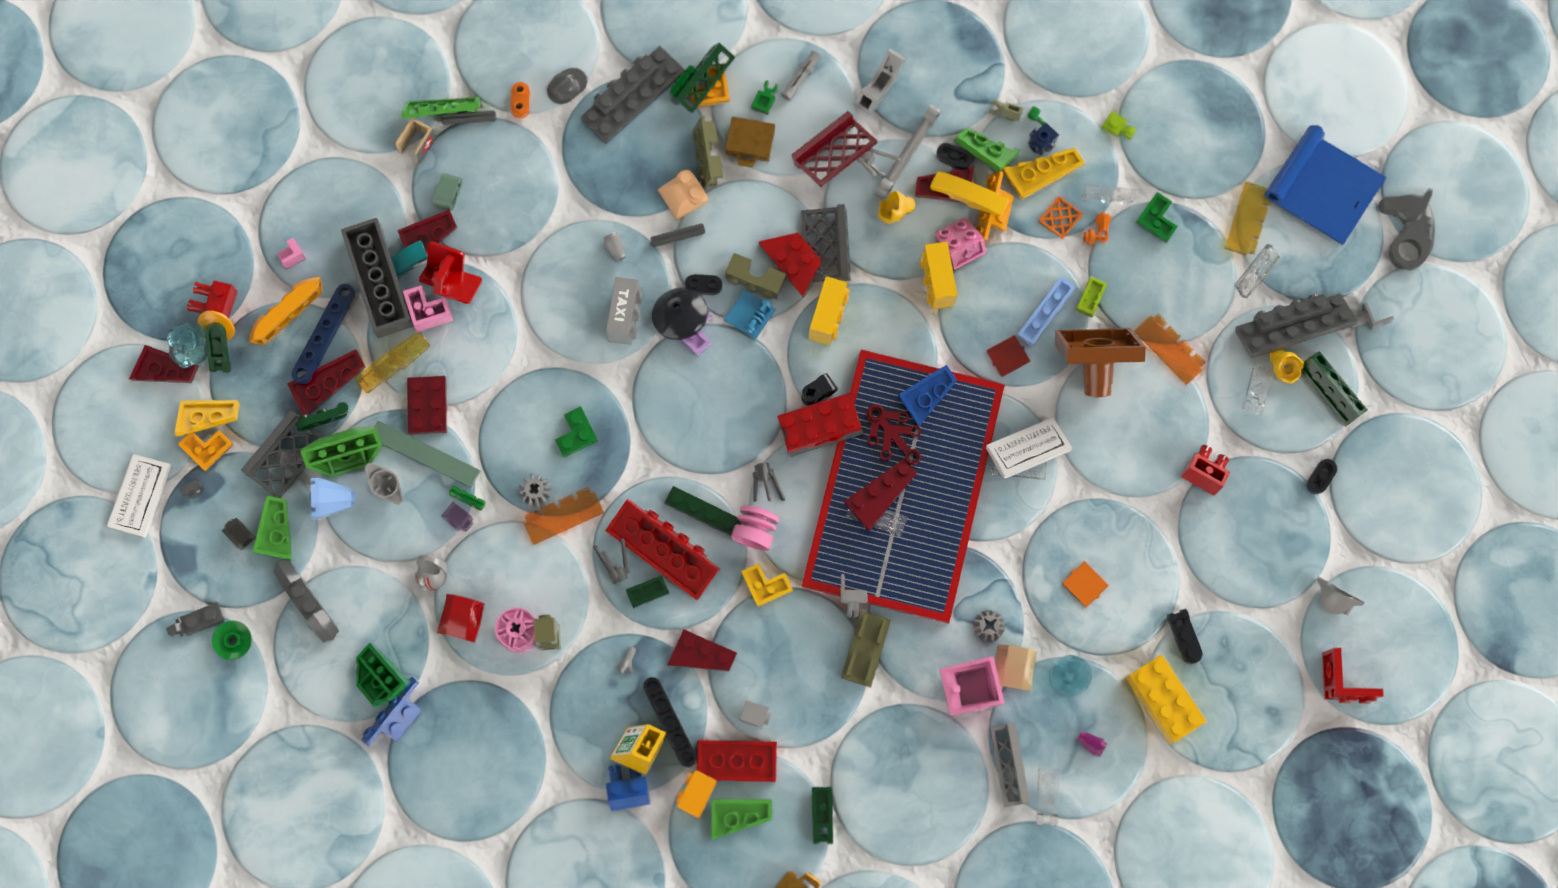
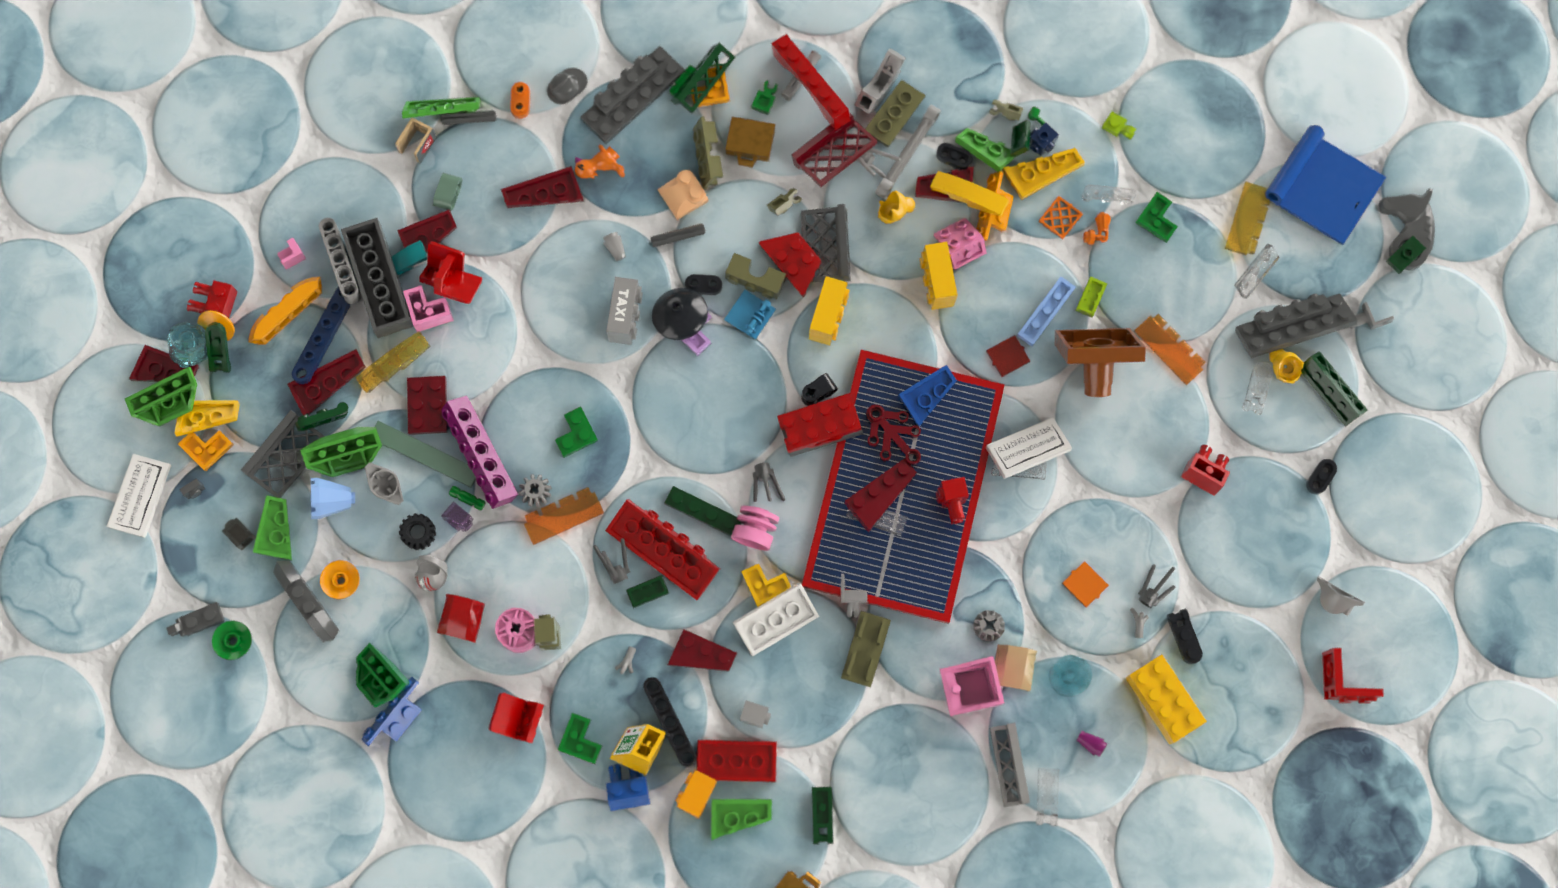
(164, 399): none -> bright green wedge
(335, 571): none -> light orange dish
(342, 268): none -> light grey beam
(422, 542): none -> black tyre
(480, 442): none -> magenta brick
(515, 717): none -> red bracket
(544, 190): none -> dark red wing
(574, 742): none -> green plate
(603, 160): none -> orange animal
(775, 619): none -> white tile
(782, 203): none -> olive plate
(827, 100): none -> red arch
(895, 113): none -> olive brick
(952, 495): none -> red brick
(1020, 138): none -> dark green plate
(1139, 621): none -> light grey bar
(1149, 596): none -> dark grey plant
(1406, 254): none -> dark green plate

